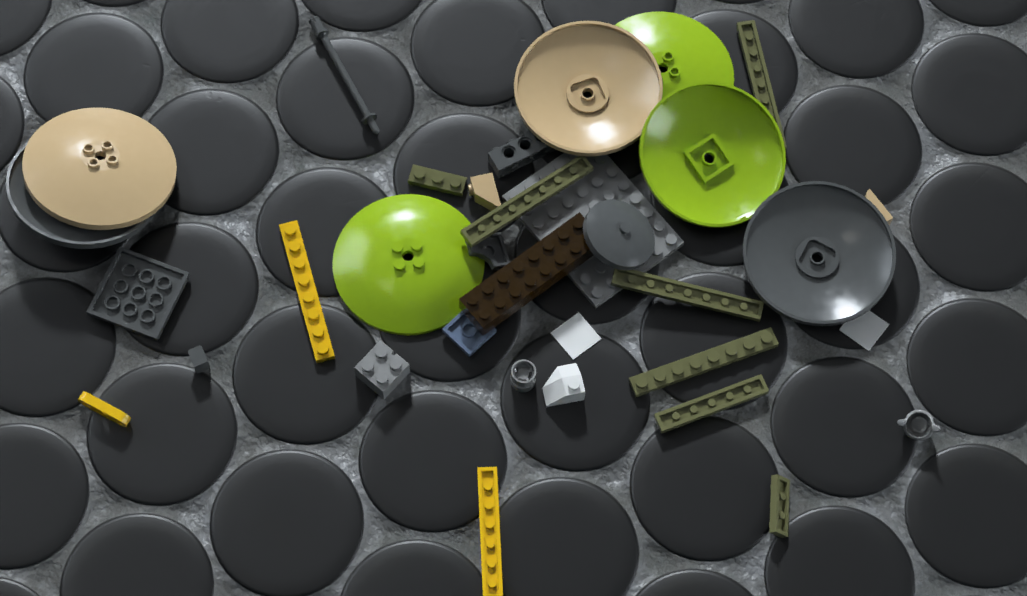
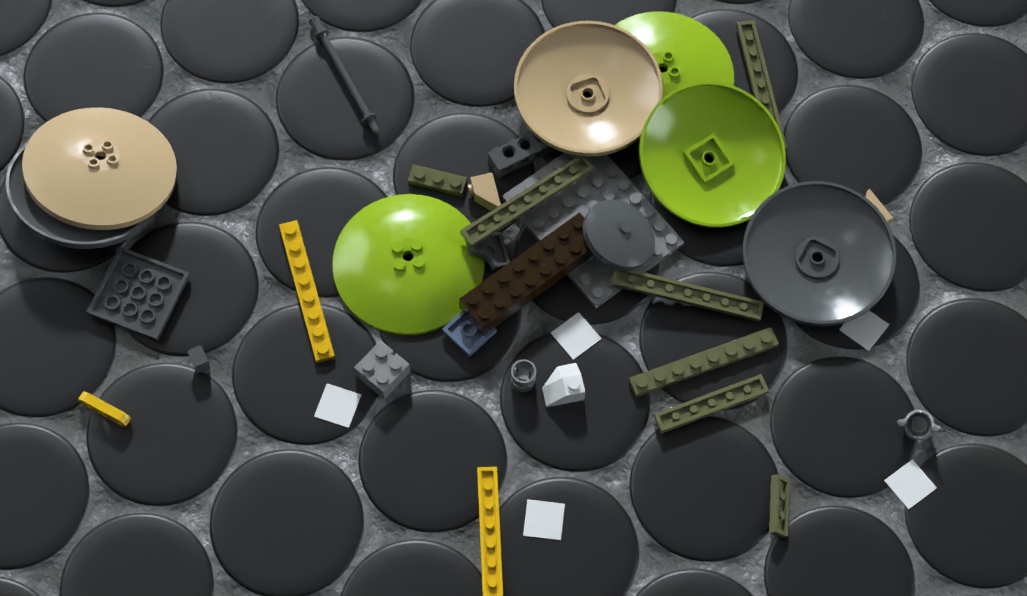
(337, 405): none -> white sticker
(544, 519): none -> white sticker
(910, 484): none -> white sticker

